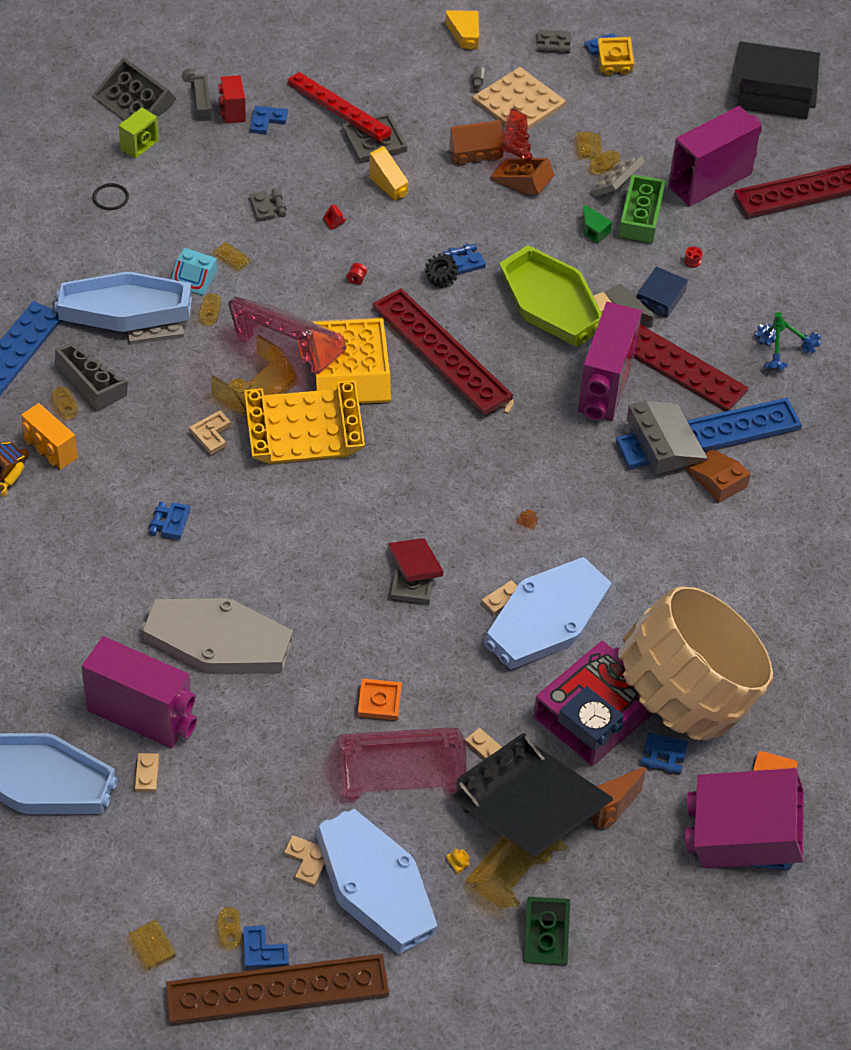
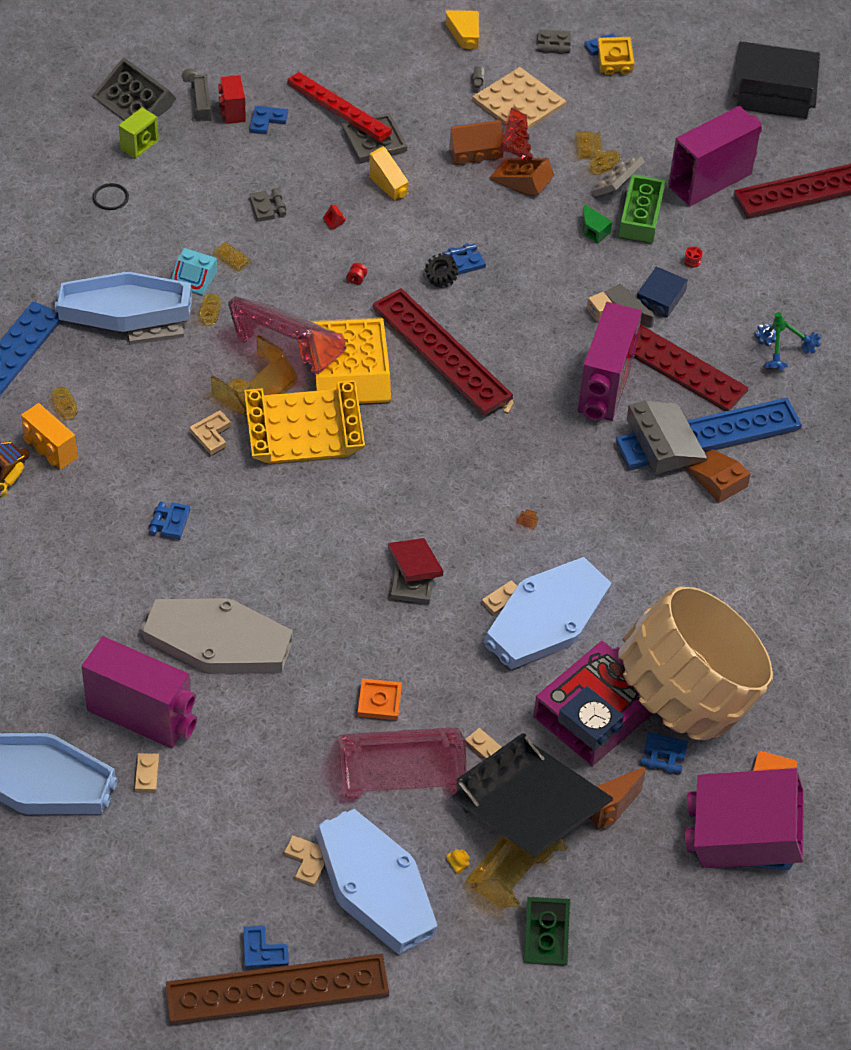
(89, 377): dark grey wedge -> none
(152, 944): clear yellow plate -> none
(230, 929): clear yellow plate -> none
(551, 295): lime container -> none

